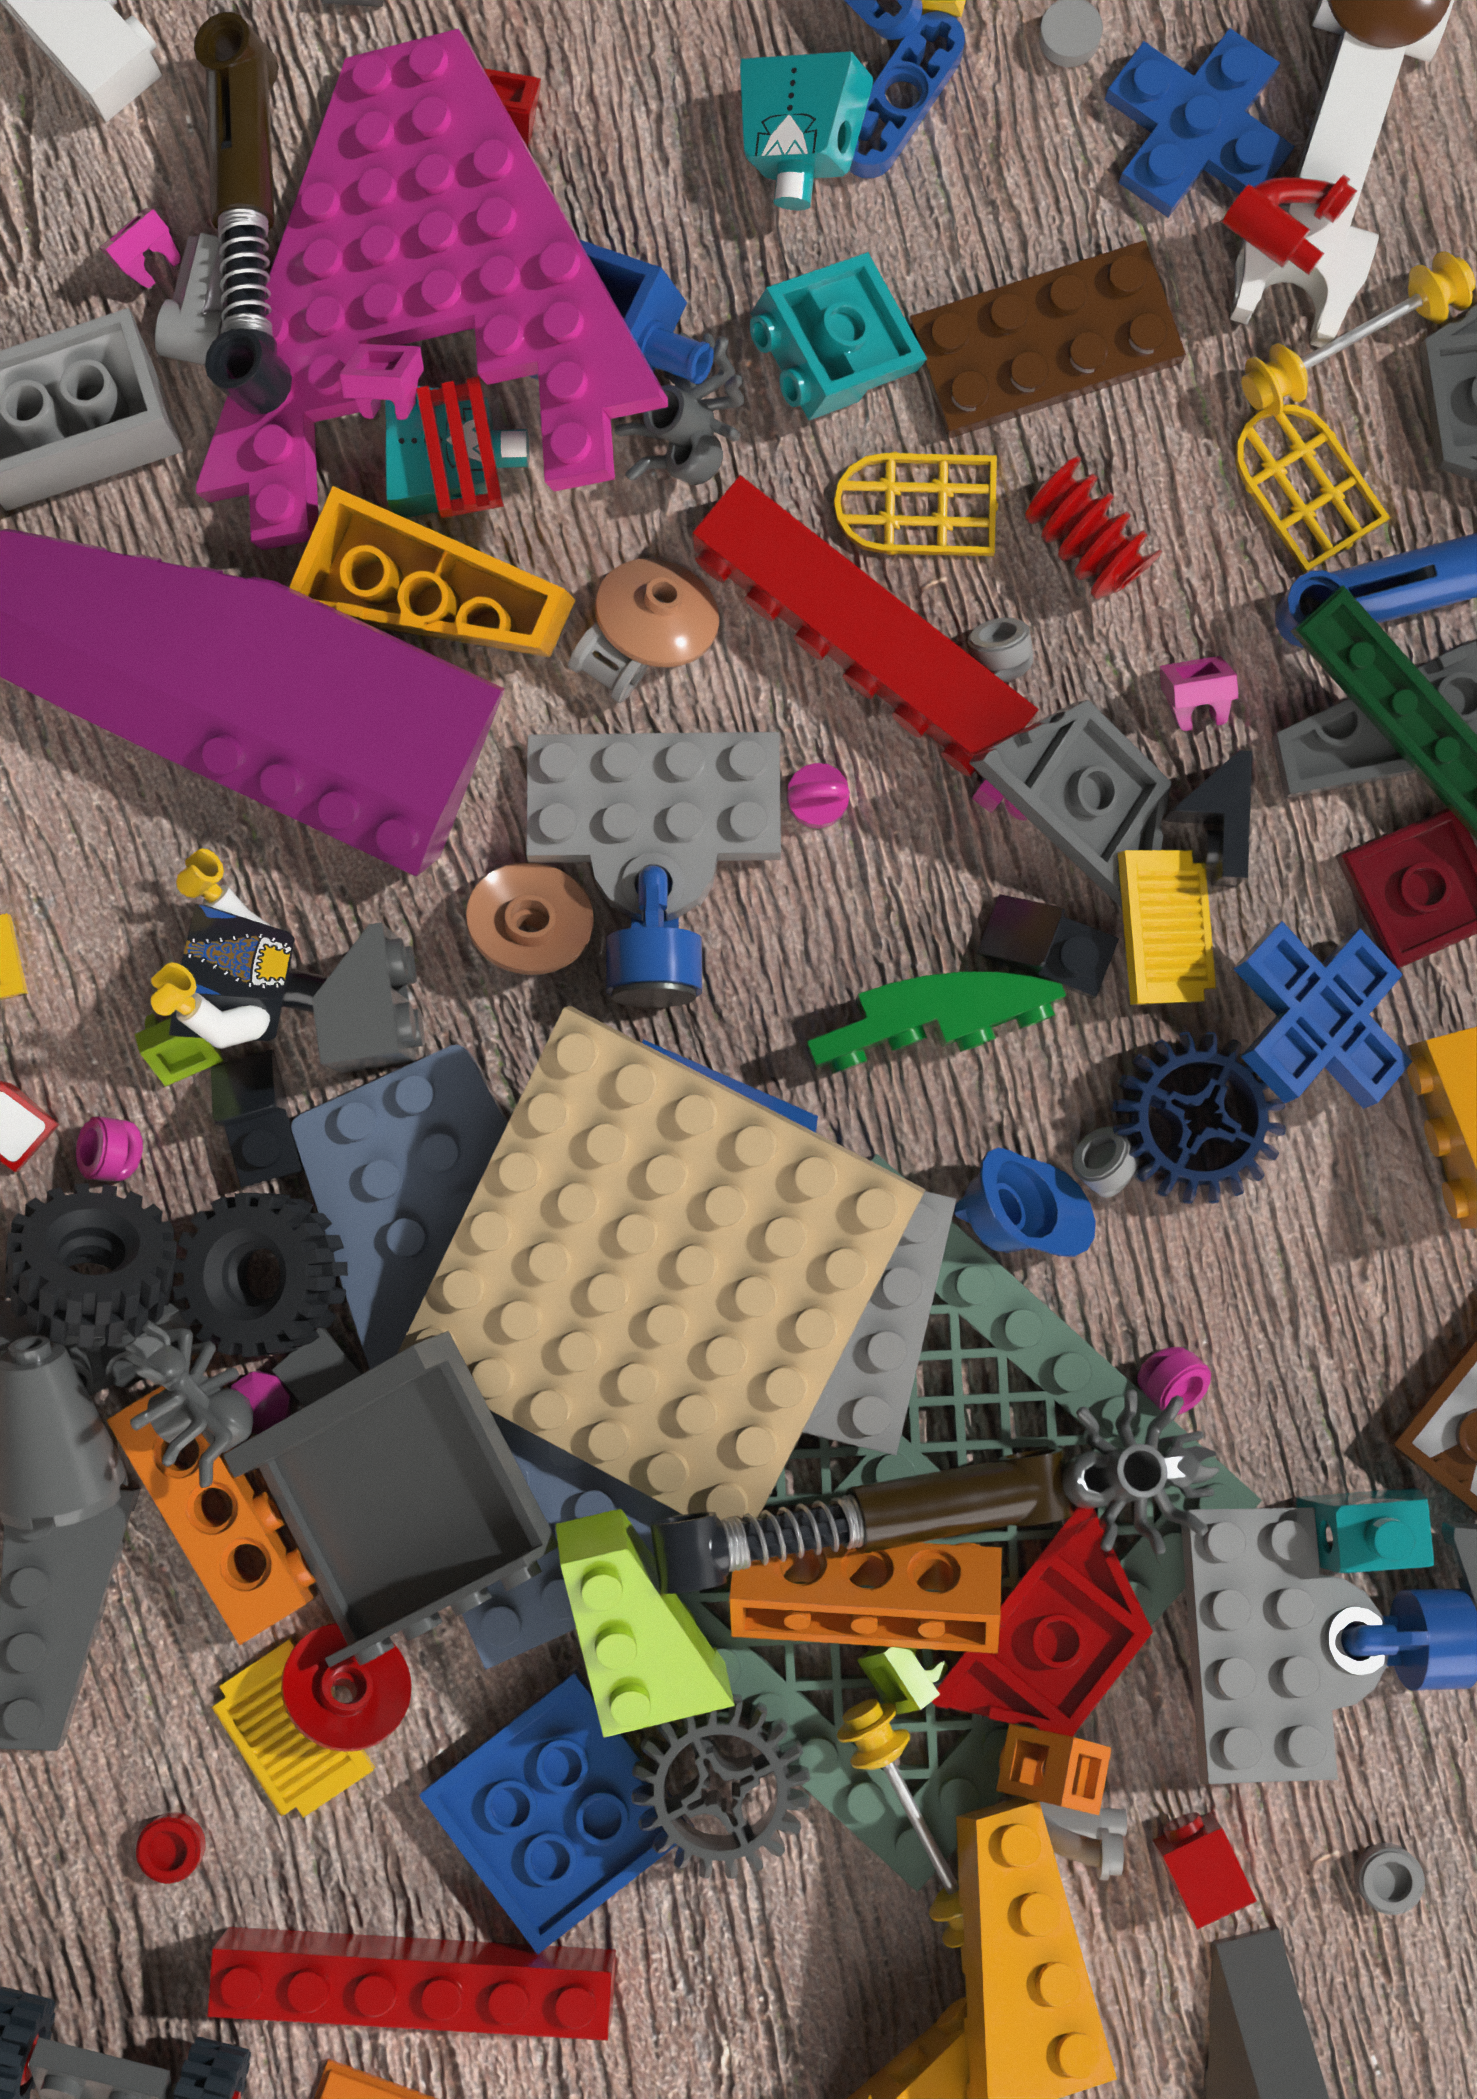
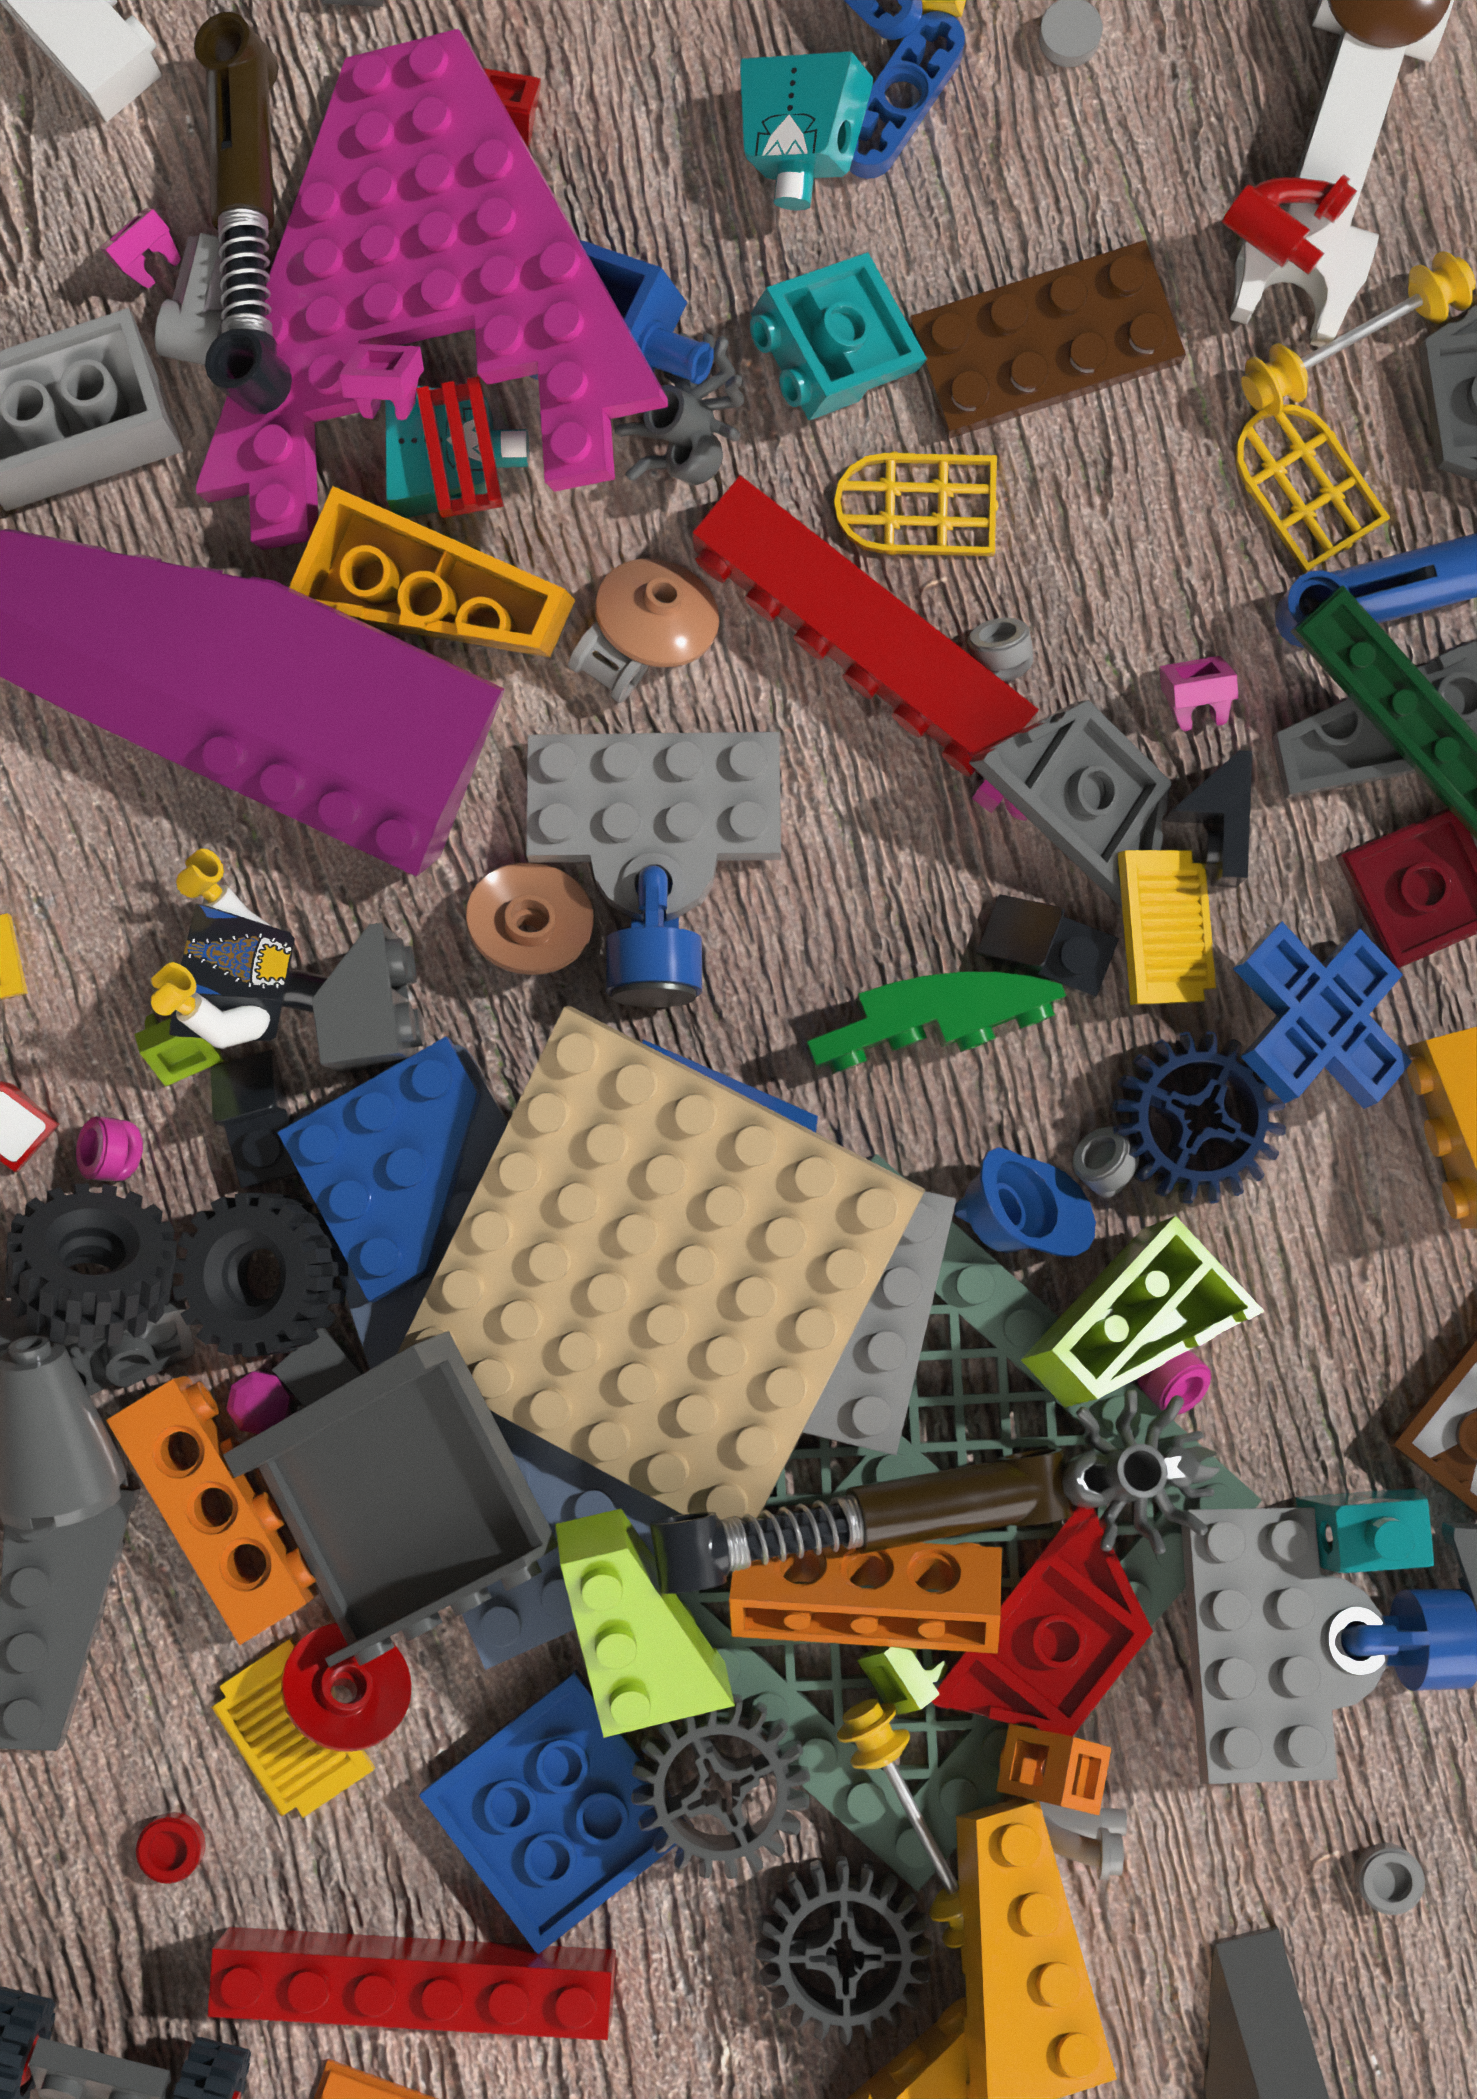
(191, 1400): dark grey animal -> none
(388, 1164): none -> blue plate
(818, 795): dark pink tile -> none
(868, 1951): none -> dark grey gear
(1089, 531): red piece -> none
(1138, 1314): none -> lime wedge
(1198, 121): blue plate -> none
(1203, 1868): red brick -> none

